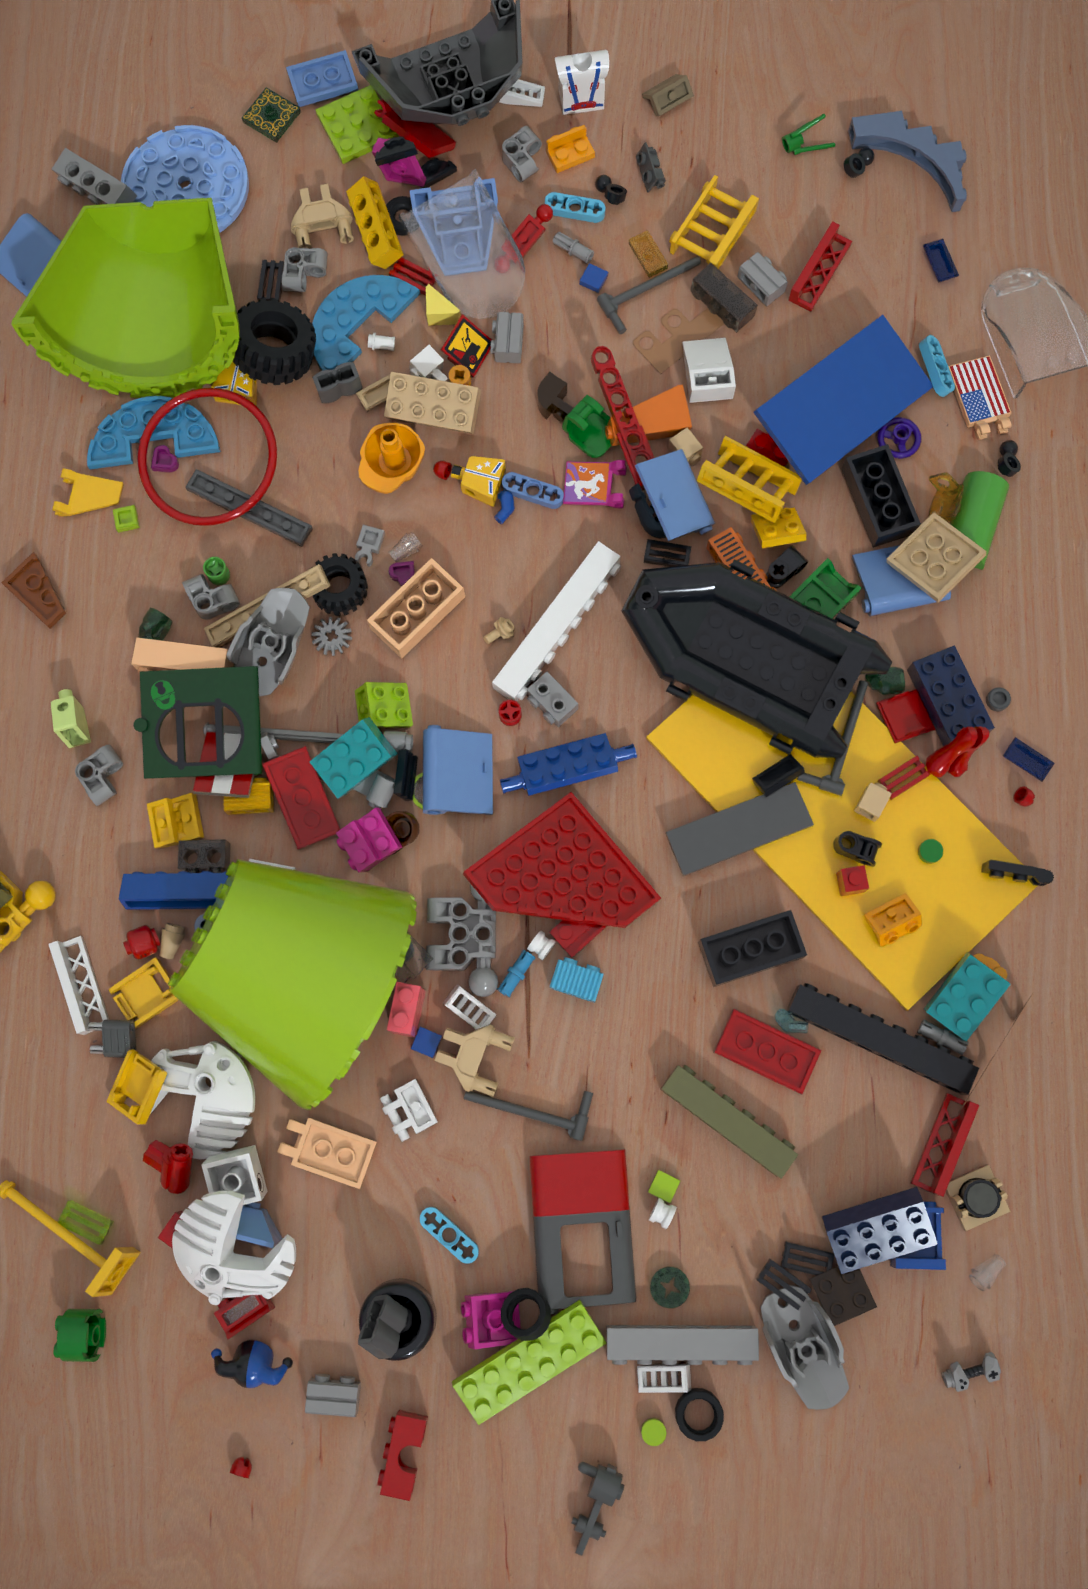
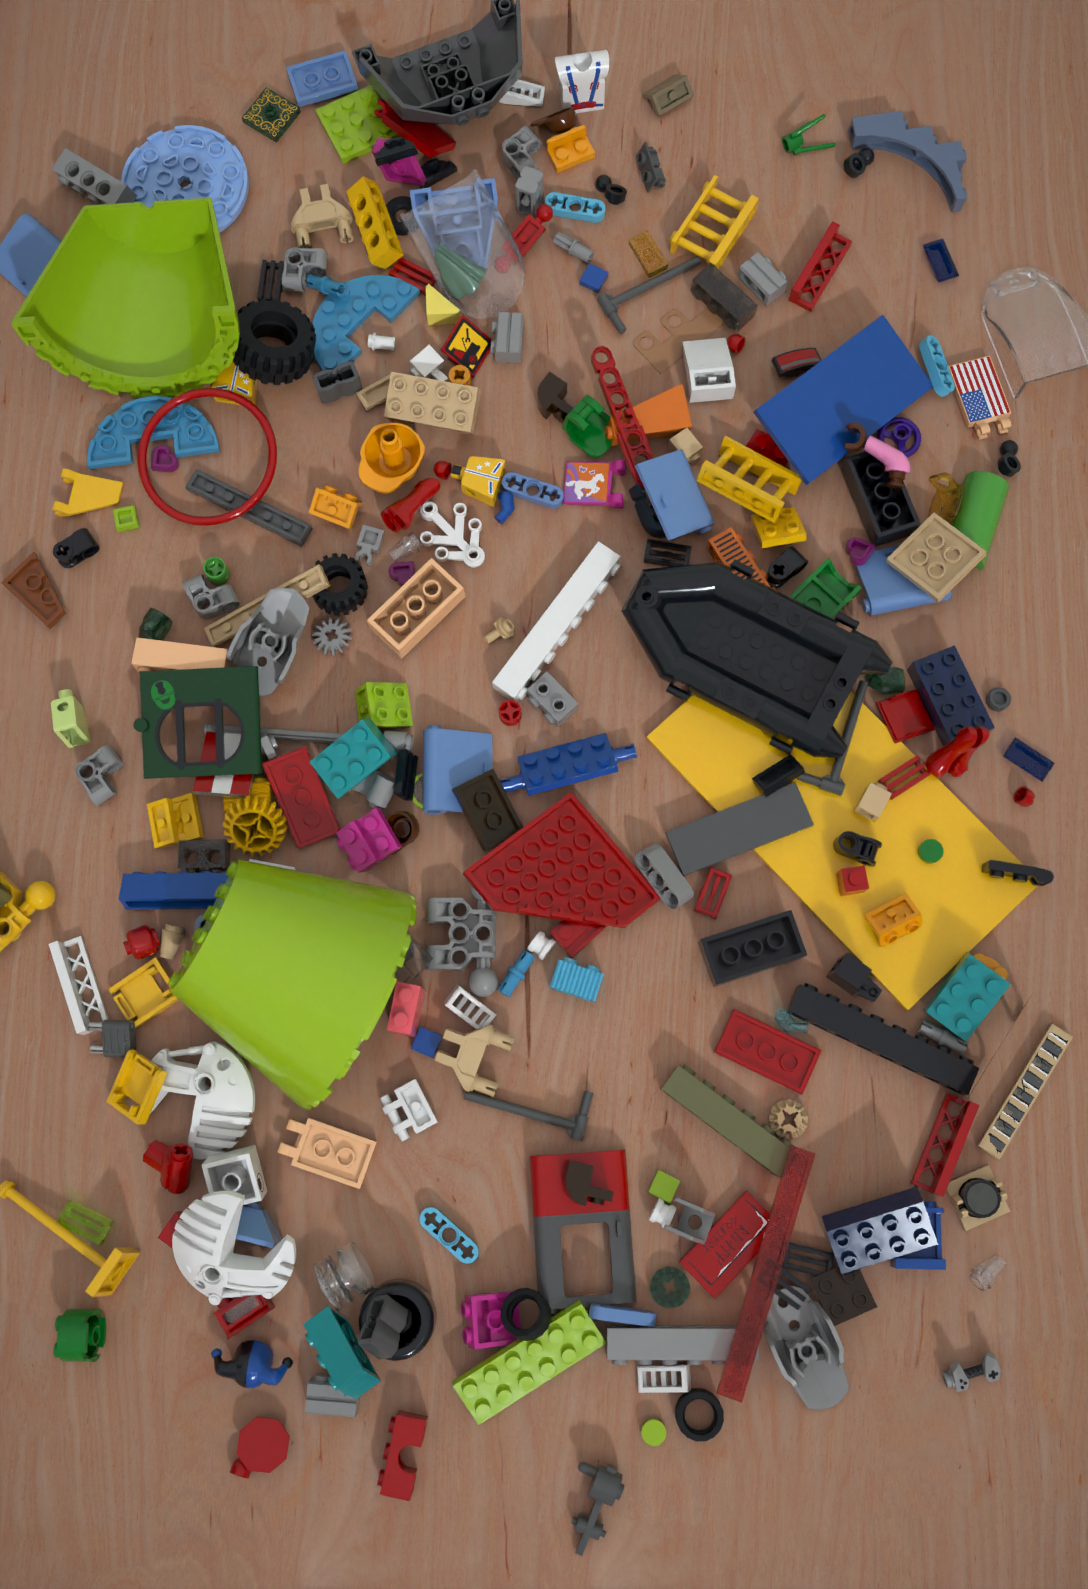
(78, 546): none -> black piece
(263, 1444): none -> red piece
(270, 835): none -> yellow gear
(326, 285): none -> dark azure pin
(335, 506): none -> light orange bracket
(340, 1277): none -> clear wheel
(340, 1353): none -> teal brick
(402, 512): none -> red piece
(453, 537): none -> white plant
(458, 272): none -> sand green hat
(488, 809): none -> dark brown plate
(529, 191): none -> light grey brick
(560, 121): none -> reddish brown cap
(577, 1184): none -> dark brown brick
(622, 1315): none -> medium blue beam
(664, 876): none -> light grey beam
(683, 1228): none -> light grey piece
(705, 911): none -> red tile
(729, 1245): none -> red tile
(736, 343): none -> red hinge
(765, 1274): none -> clear red plate
(777, 1117): none -> tan gear
(792, 362): none -> slope
(854, 977): none -> black hinge
(859, 550): none -> magenta tile
(894, 460): none -> piece
(1024, 1091): none -> tile

